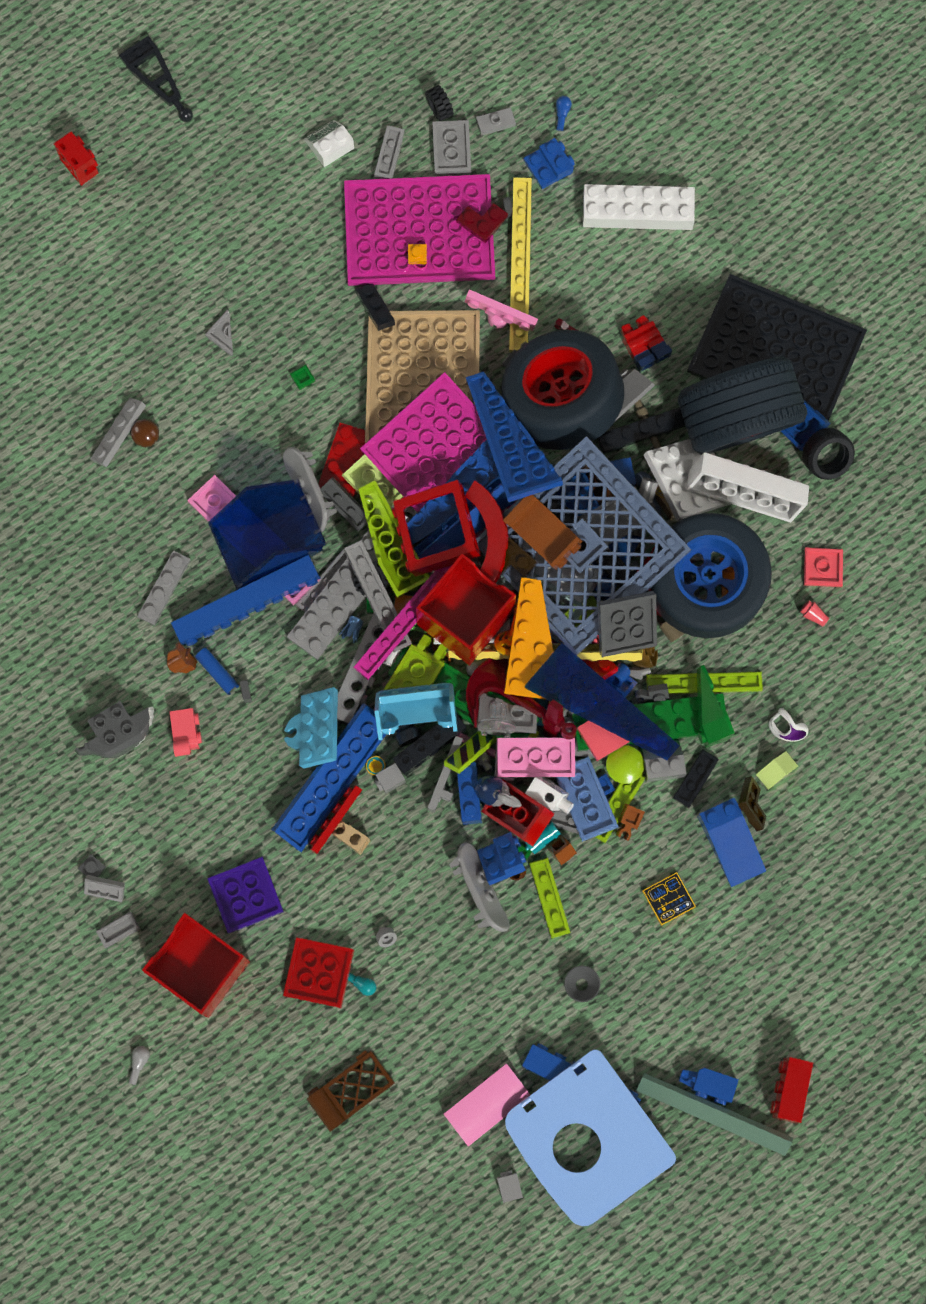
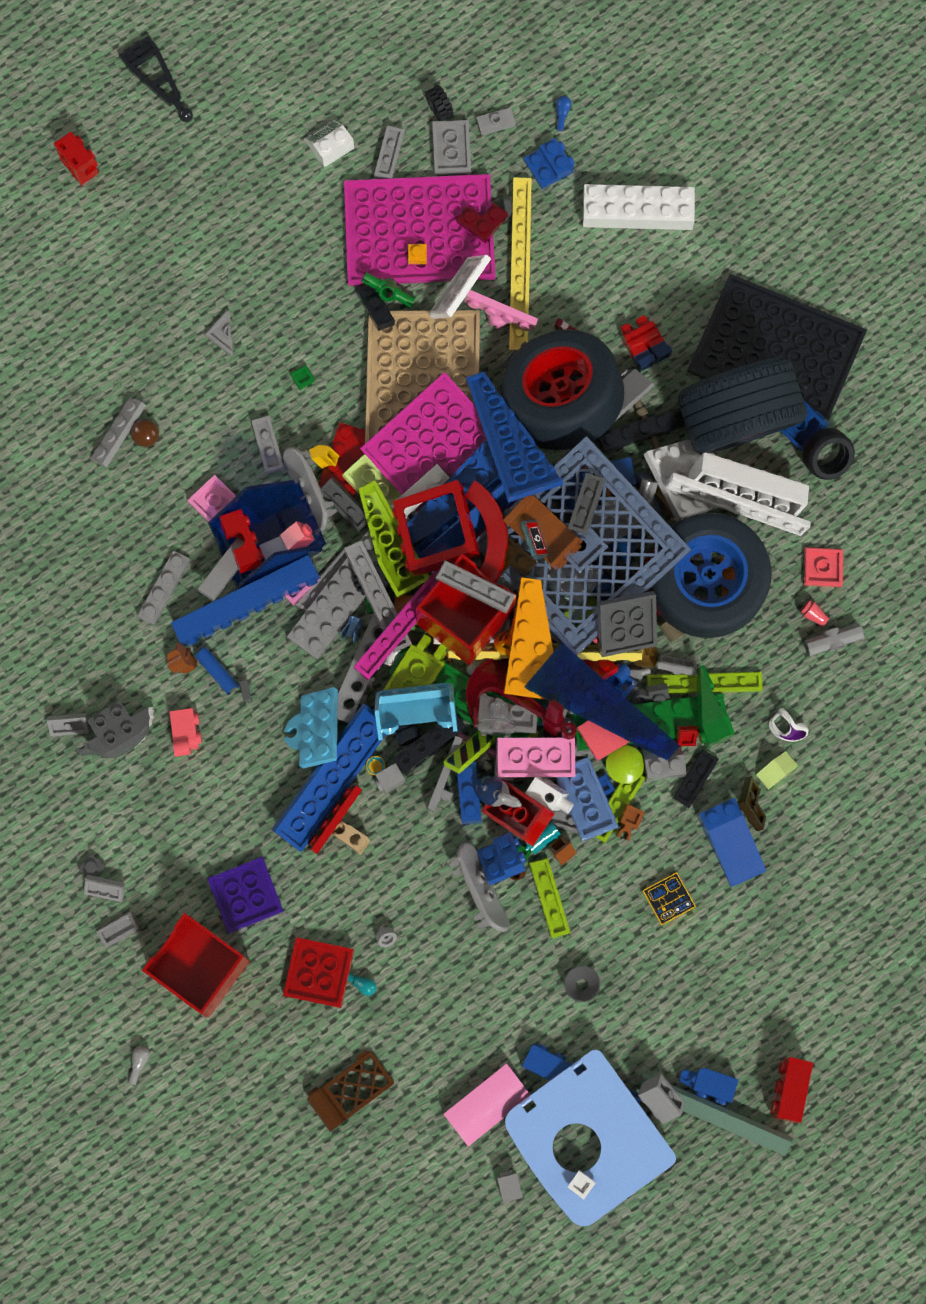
(68, 724): none -> light grey plate
(221, 573): none -> light grey tile
(236, 526): none -> red arch
(267, 445): none -> light grey plate
(272, 546): none -> light grey brick
(297, 536): none -> coral brick
(324, 456): none -> yellow piece
(380, 285): none -> green pin
(431, 479): none -> white plate
(459, 286): none -> white tile
(475, 586): none -> light grey tile
(534, 539): none -> slope
(581, 1184): none -> white plate
(586, 503): none -> dark grey plate
(661, 1098): none -> light grey brick
(677, 665): none -> light grey plate
(687, 735): none -> red tile
(737, 504): none -> white tile
(833, 639): none -> light grey piece

